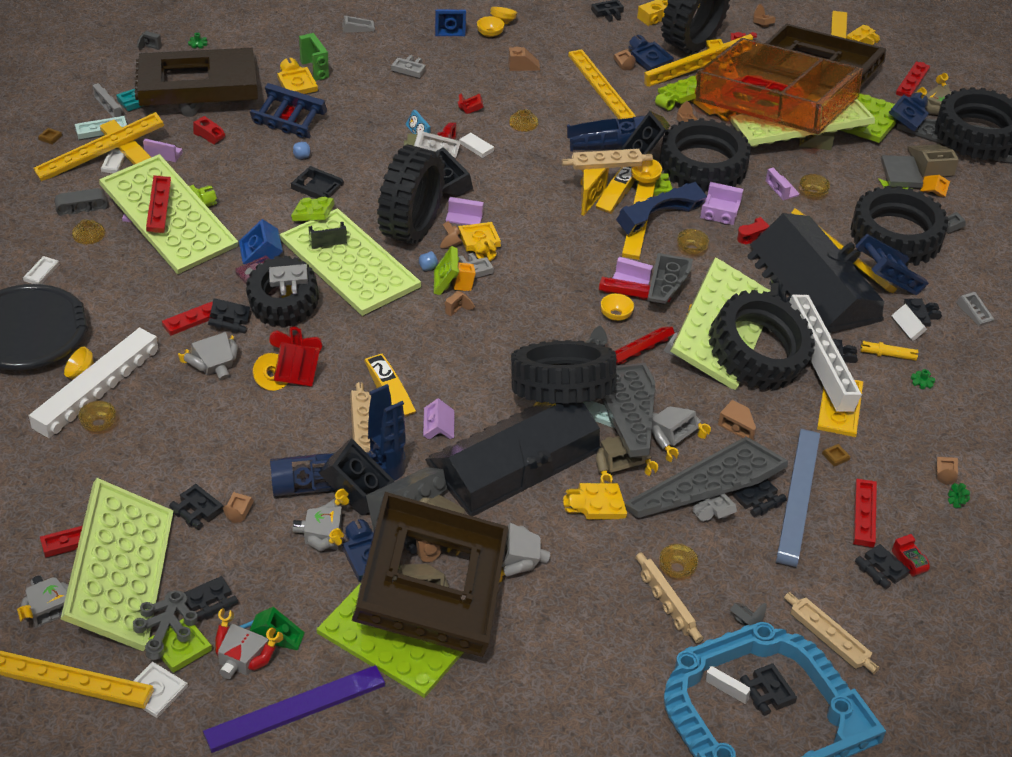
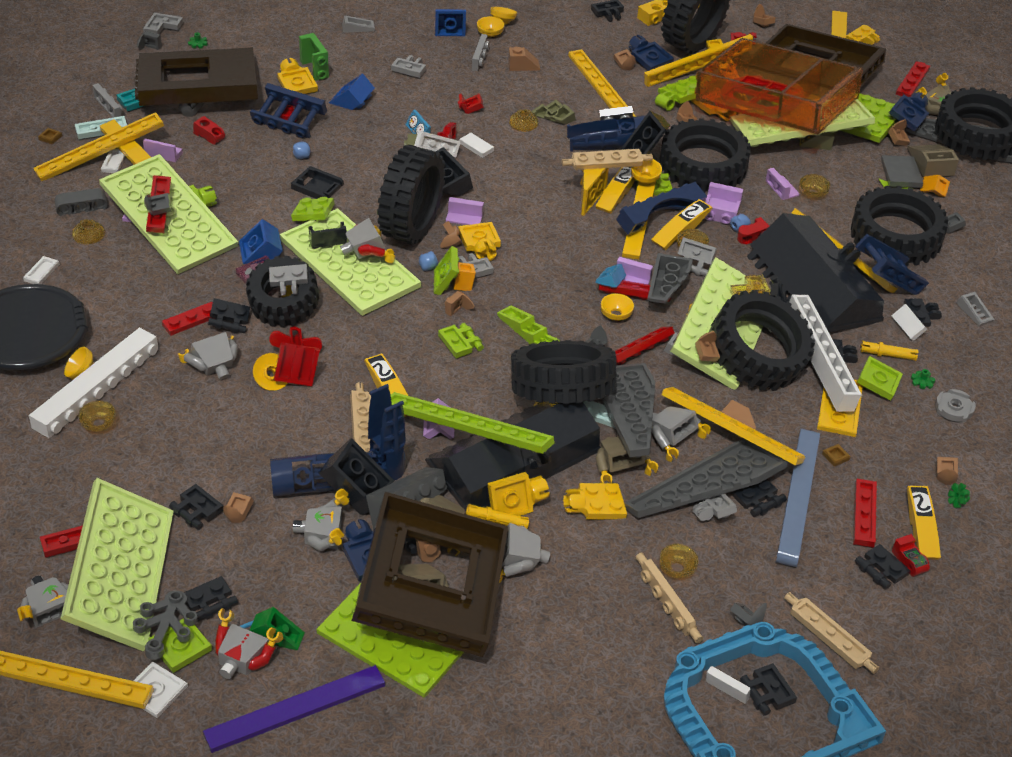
(158, 204): none -> dark grey plate
(160, 21): none -> light grey plate
(353, 93): none -> blue slope
(366, 241): none -> light grey torso
(456, 340): none -> lime plate
(474, 424): none -> lime plate
(480, 52): none -> light grey plate
(496, 516): none -> yellow pin
(517, 493): none -> yellow plate
(525, 325): none -> lime slope
(560, 113): none -> olive slope
(612, 276): none -> dark azure slope
(617, 113): none -> plate
(686, 219): none -> yellow slope
(699, 252): none -> light grey plate
(707, 347): none -> medium nougat plate
(734, 426): none -> yellow tile
(738, 221): none -> medium blue piece
(752, 282): none -> clear yellow plate
(879, 378): none -> lime plate
(898, 134): none -> medium nougat plate
(923, 521): none -> yellow slope
(964, 408): none -> light grey plate

